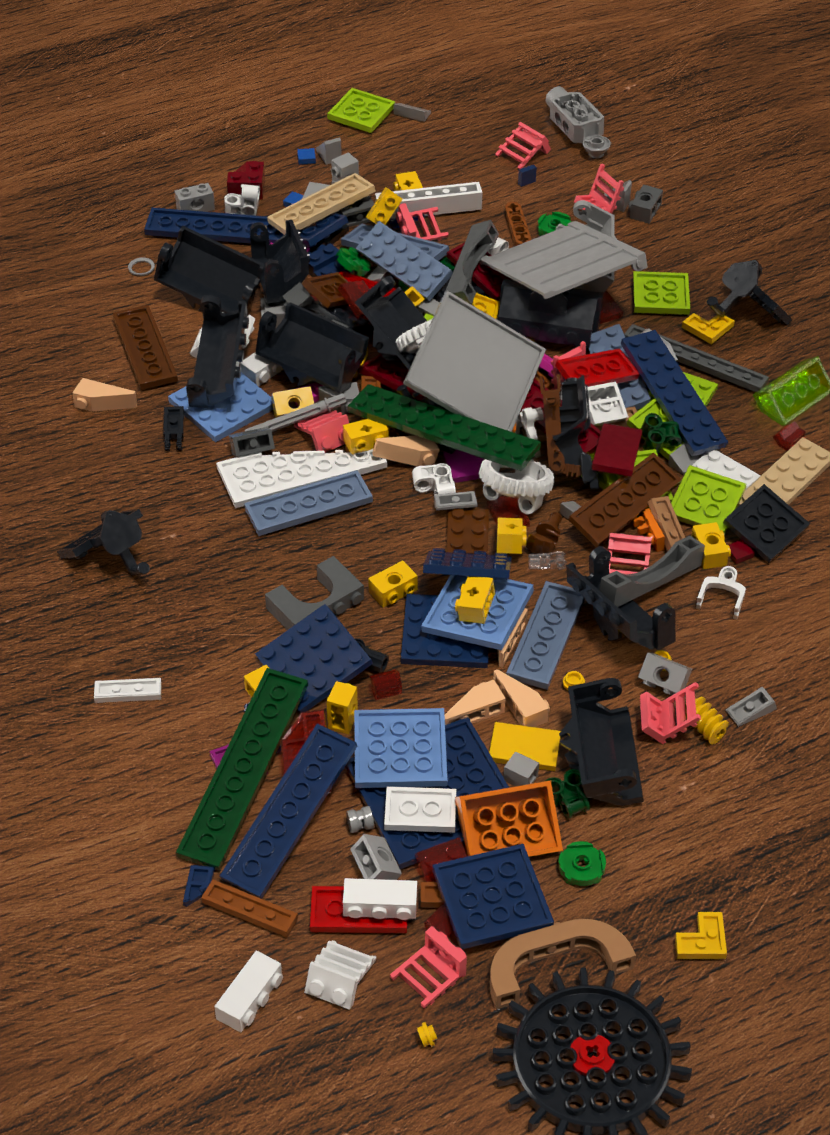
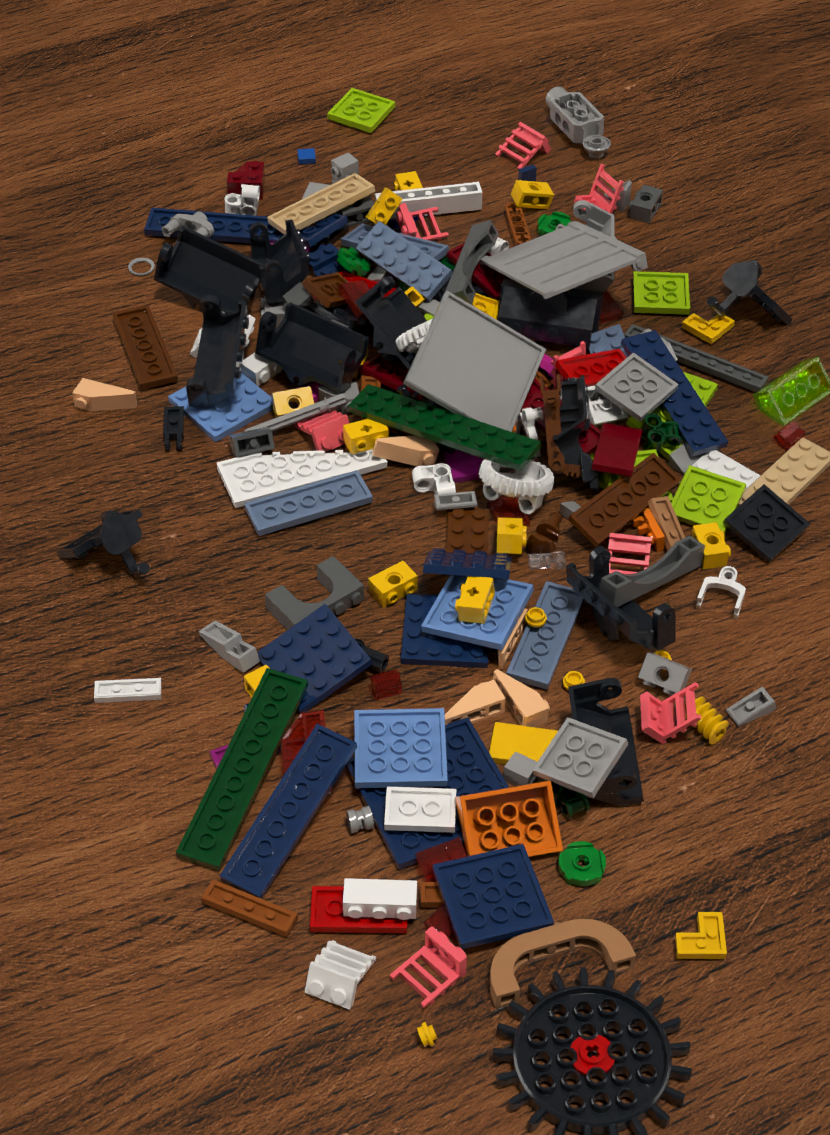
(195, 198): light grey brick -> none
(197, 222): none -> light grey connector
(197, 883): dark blue tile -> none
(230, 646): none -> light grey slope
(248, 991): white brick -> none
(292, 198): blue tile -> none
(329, 150): light grey slope -> none
(341, 707): yellow brick -> none
(375, 858): light grey brick -> none
(411, 112): light grey slope -> none
(532, 194): none -> yellow brick
(535, 617): none -> yellow plate
(580, 757): none -> light grey plate
(636, 387): none -> light grey plate
(740, 551): dark red tile -> none

